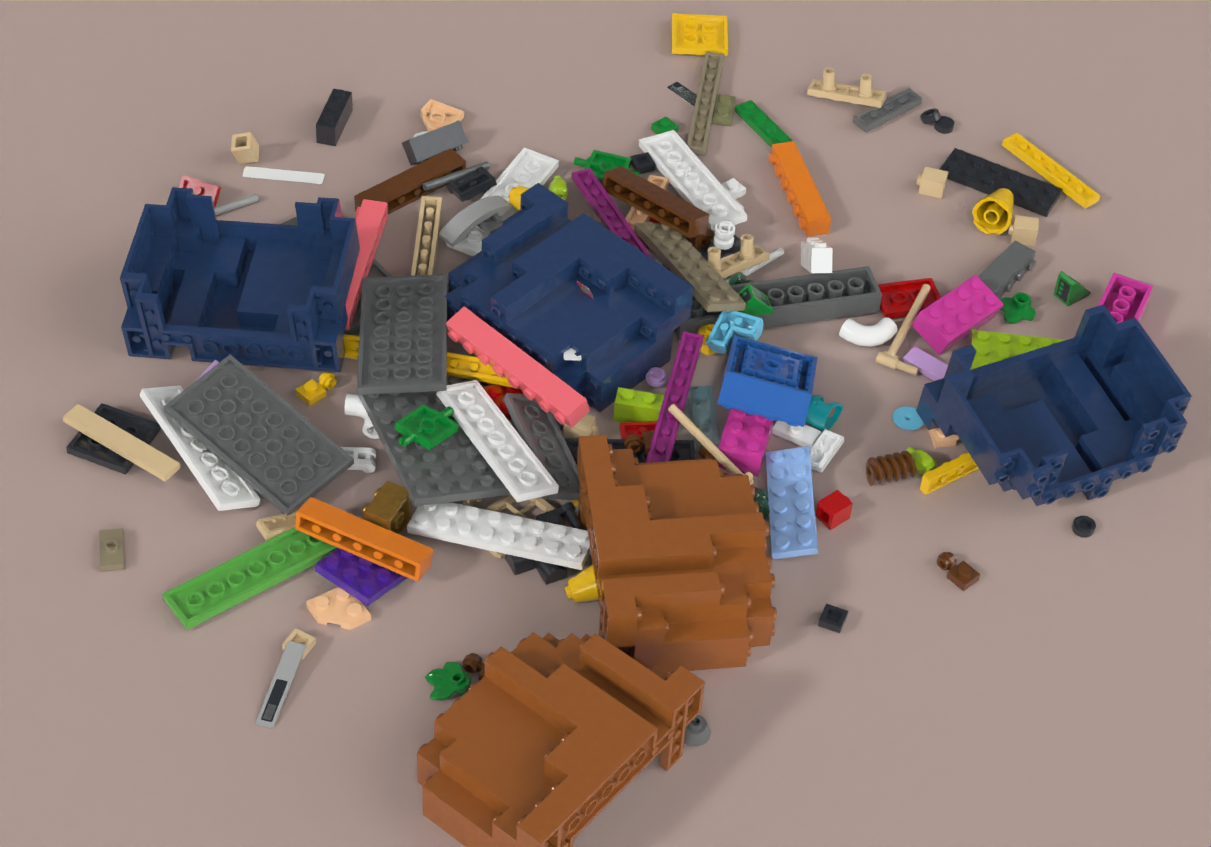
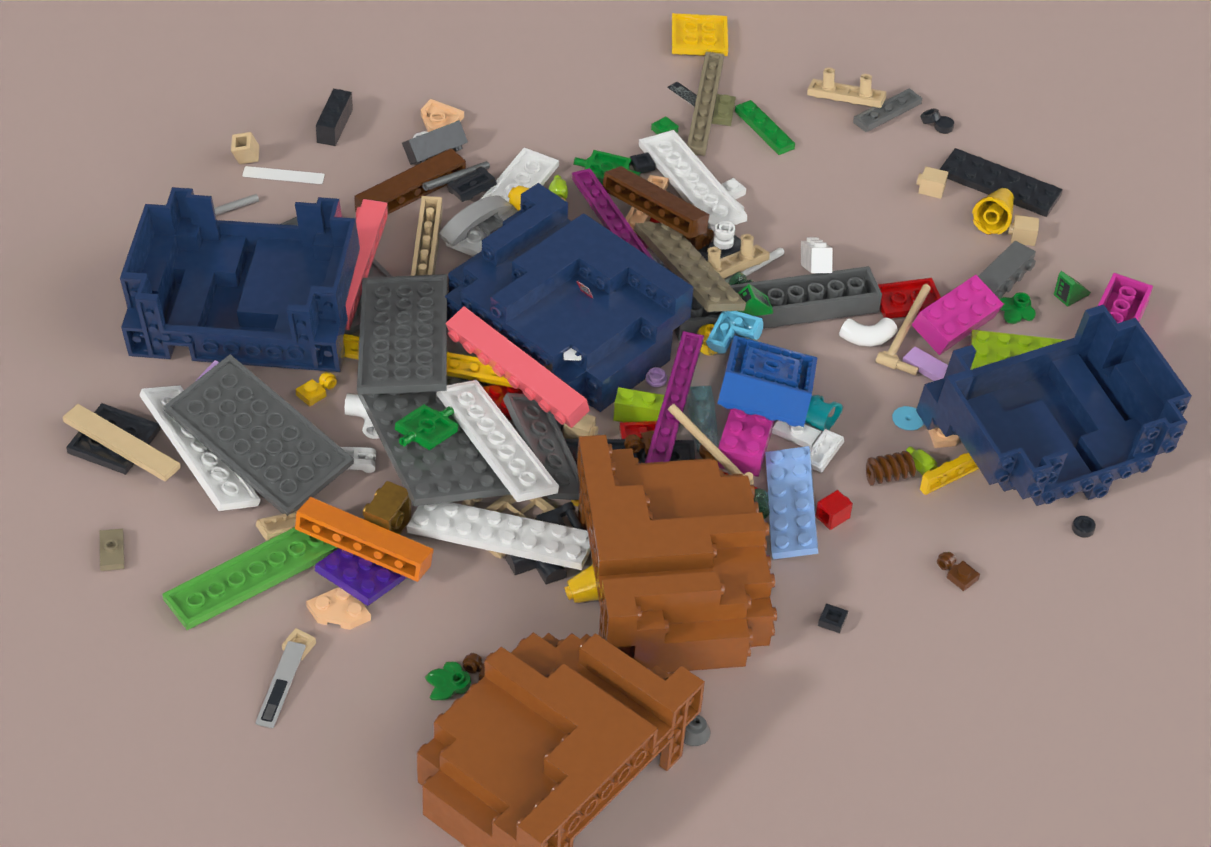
(201, 188): plate -> none
(800, 189): orange brick -> none
(1051, 170): yellow plate -> none

